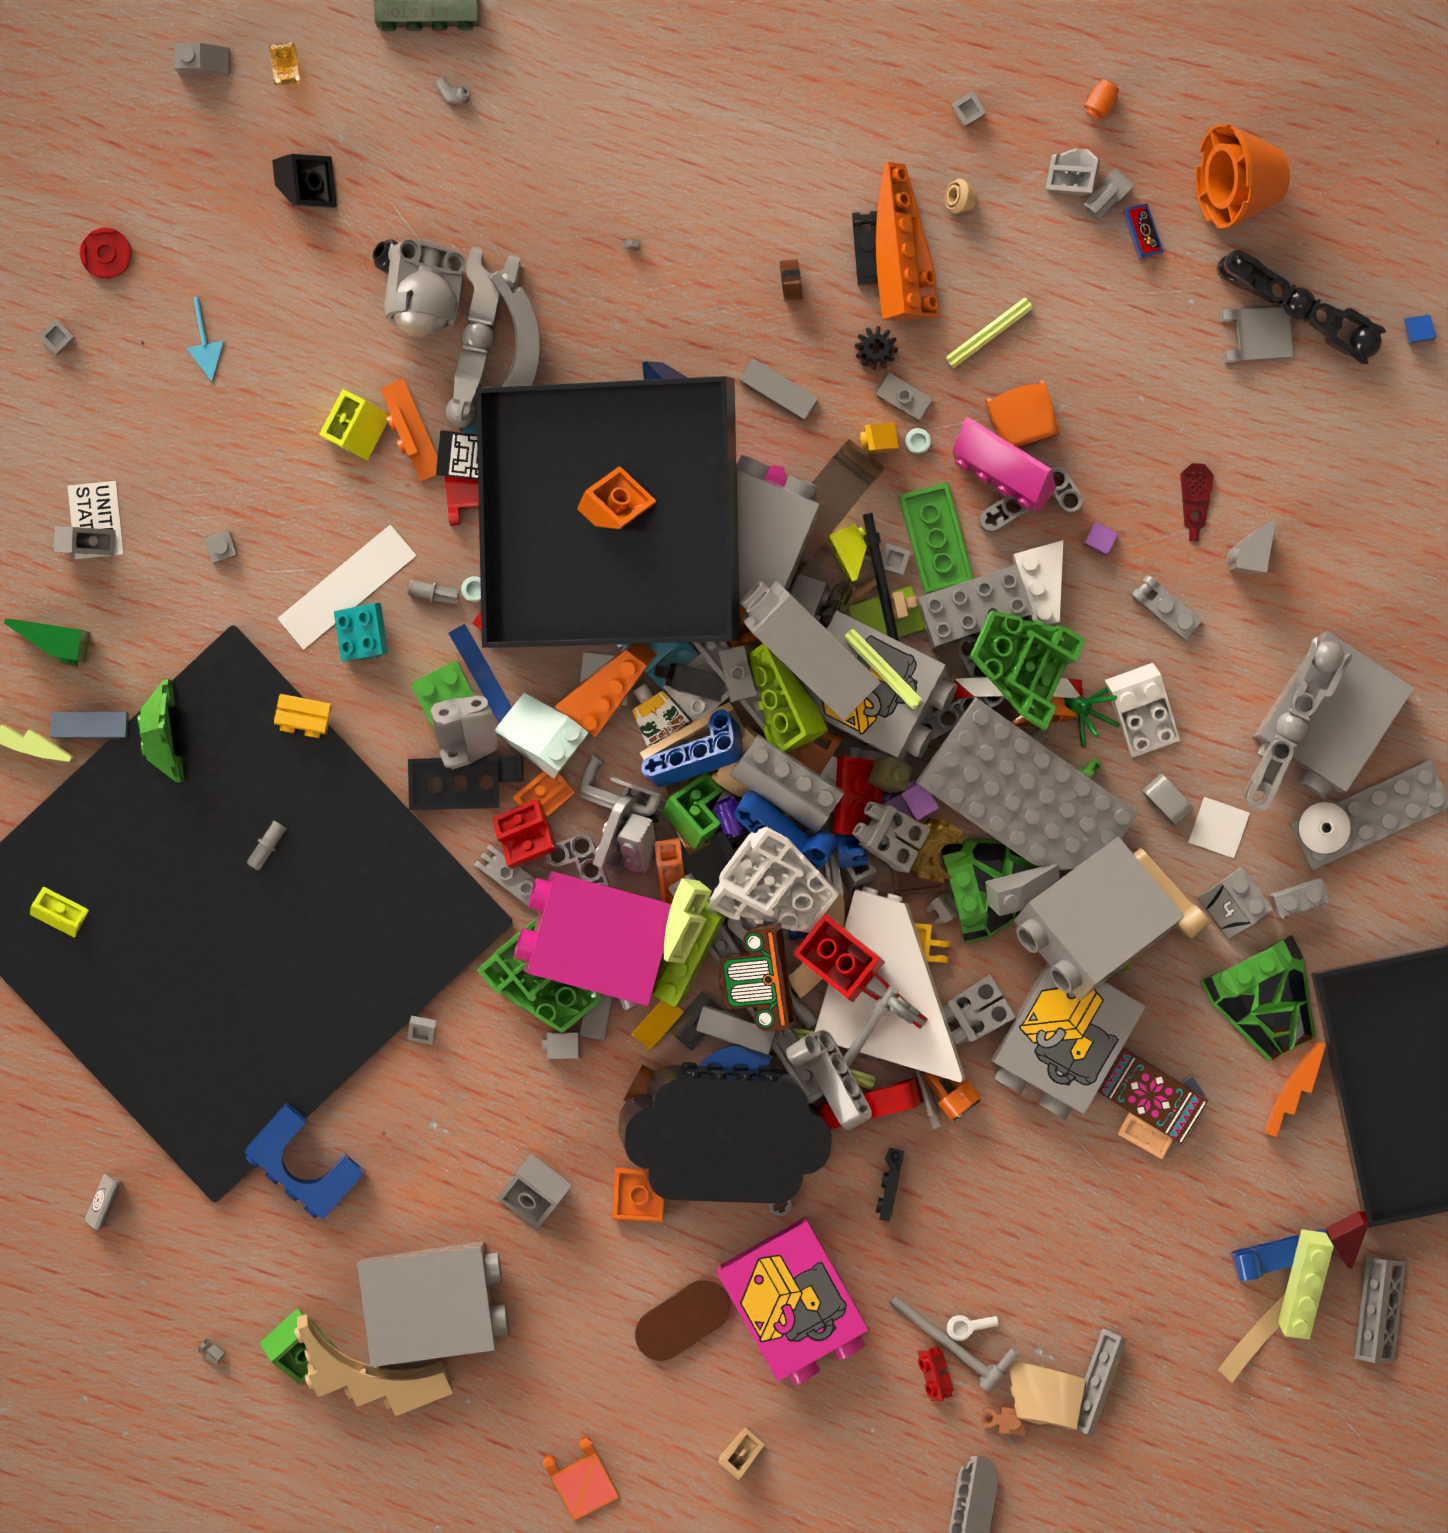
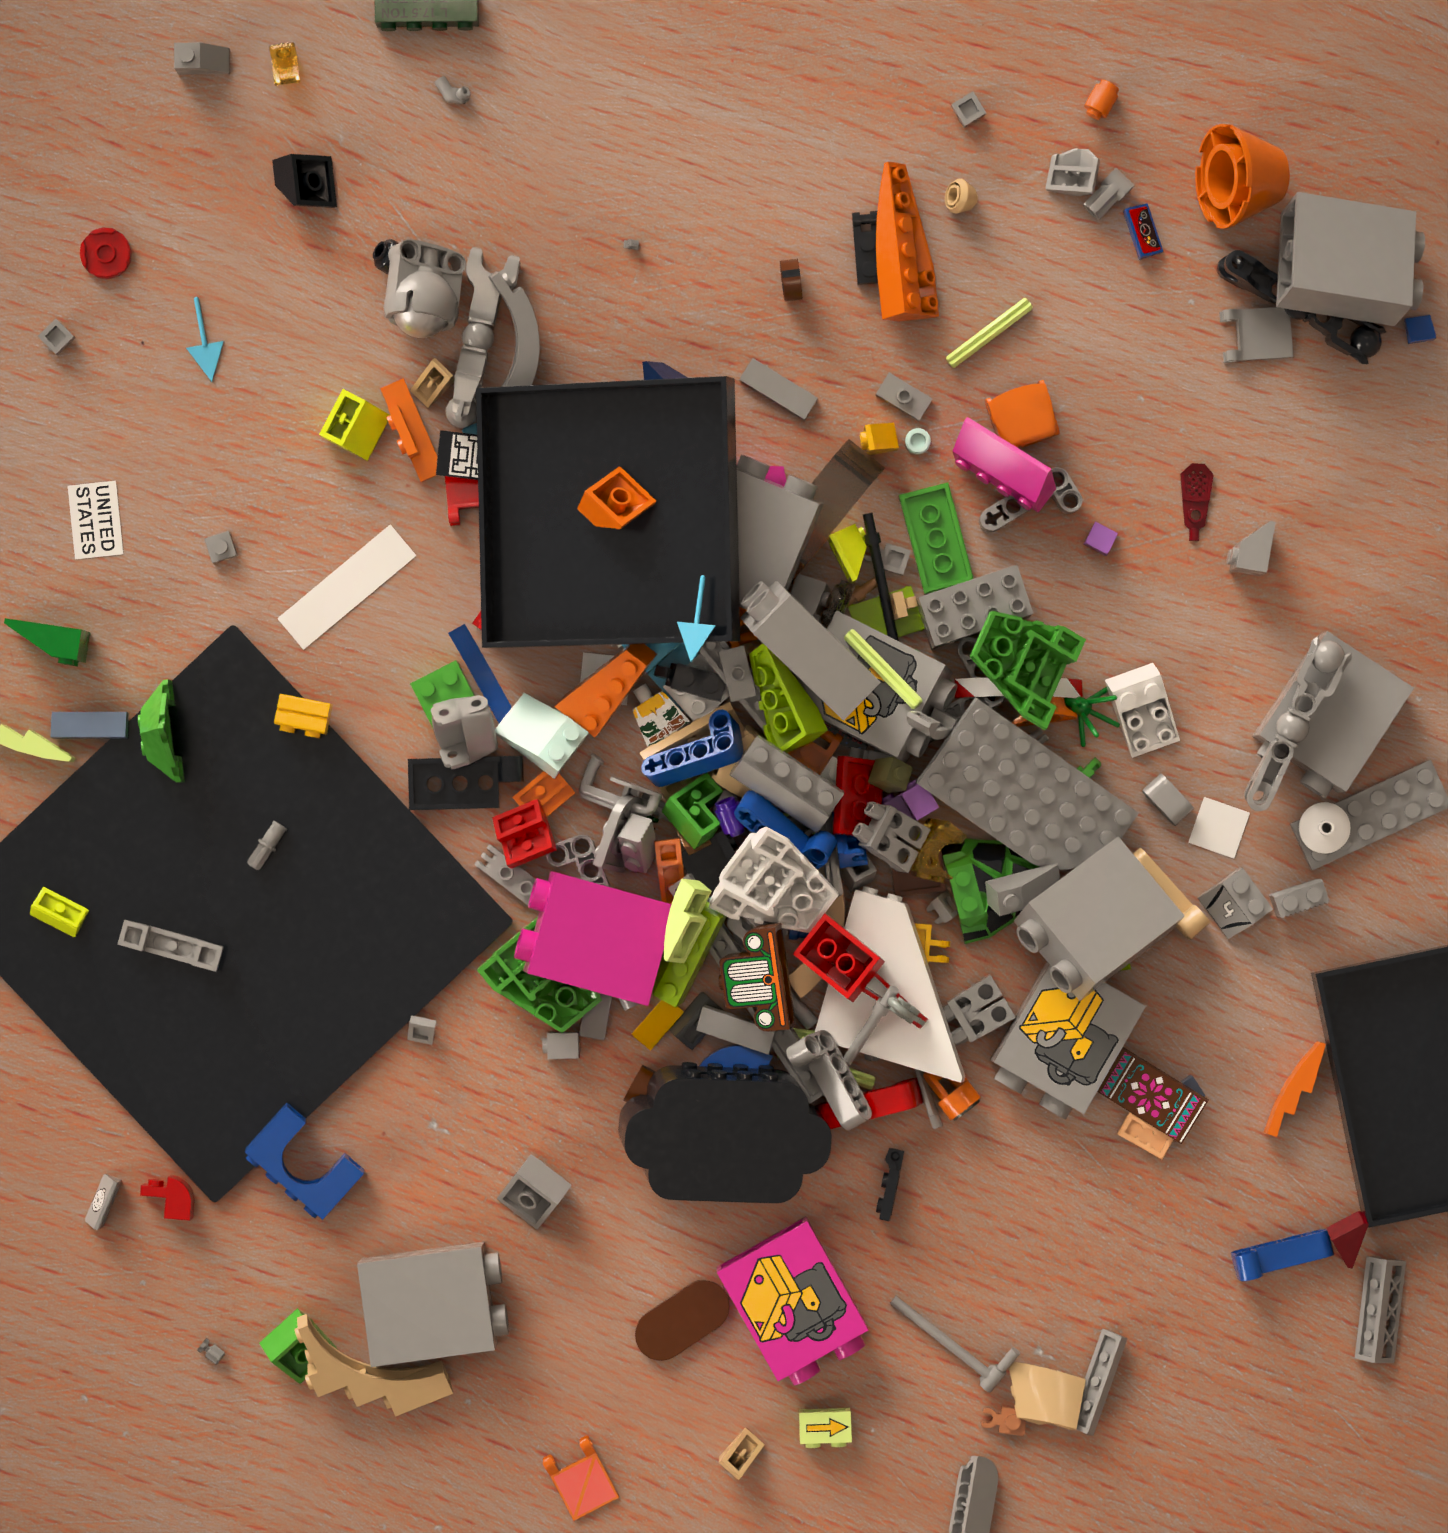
(84, 540): light grey slope -> none
(170, 945): none -> light grey slope
(178, 1195): none -> red brick
(361, 632): teal plate -> none
(432, 383): none -> tan slope
(433, 592): light grey axle -> none
(471, 589): light aqua tile -> none
(634, 1197): orange plate -> none
(695, 634): none -> medium azure piece
(787, 1207): light grey bush -> none
(825, 1426): none -> yellowish green brick
(869, 342): black gear -> none
(930, 1363): red hinge -> none
(937, 725): none -> light grey slope
(961, 1327): white plate -> none
(1042, 580): white wedge -> none
(1167, 608): light grey plate -> none
(1252, 1342): tan sticker -> none
(1266, 998): wedge -> none
(1305, 1284): yellowish green brick -> none
(1348, 259): none -> light grey brick

